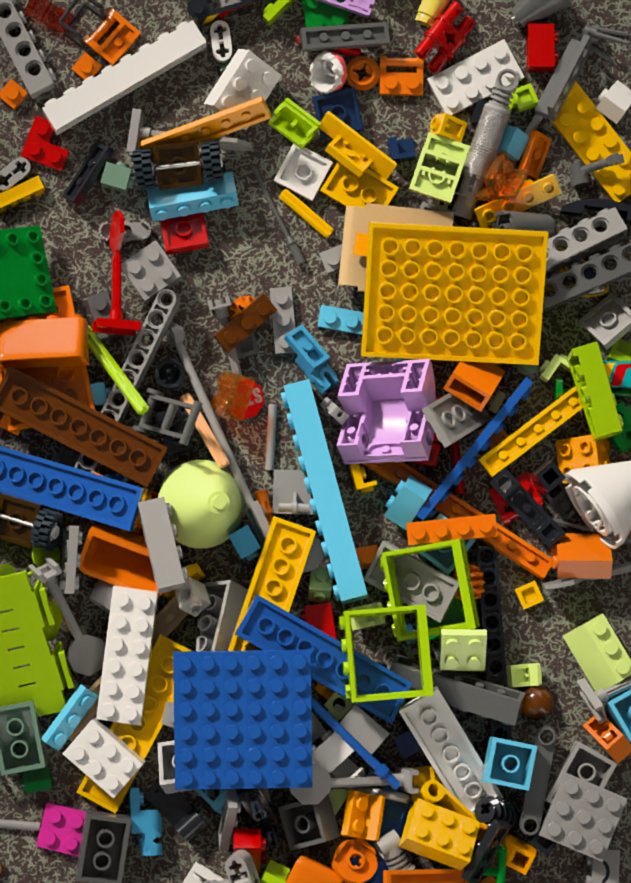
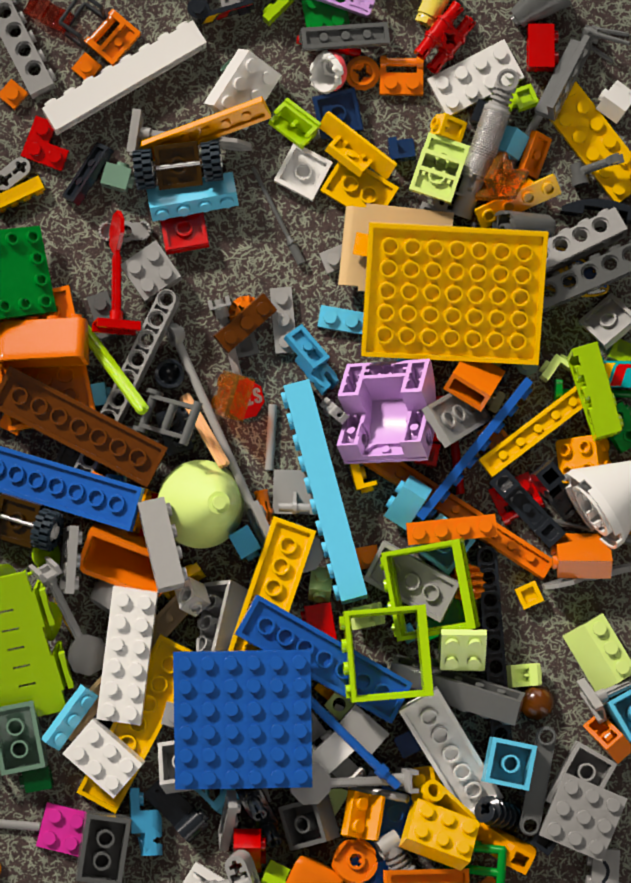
(216, 42): white beam -> none
(306, 213): yellow axle -> none
(486, 850): black plate -> none

